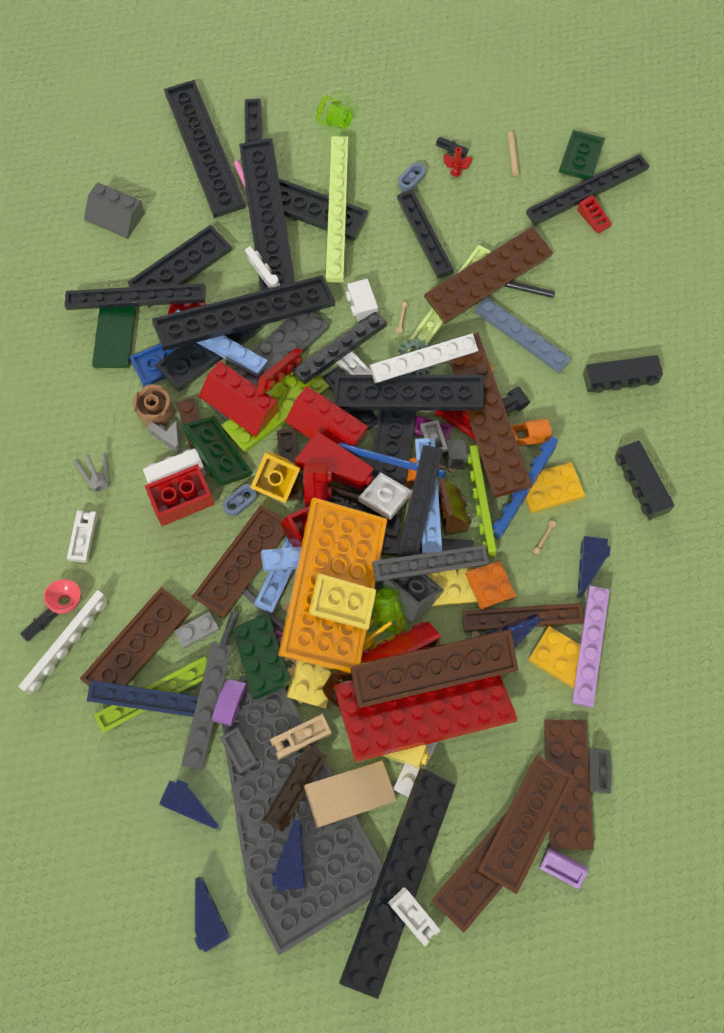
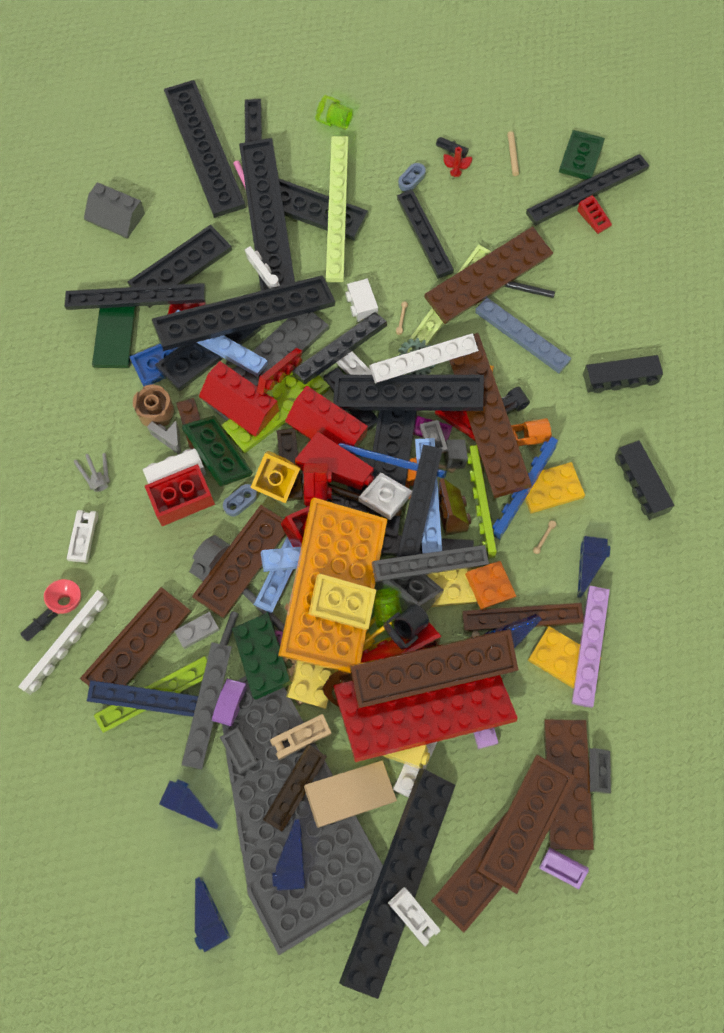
(207, 556): none -> dark grey brick
(407, 625): none -> black piece
(485, 738): none -> lavender plate

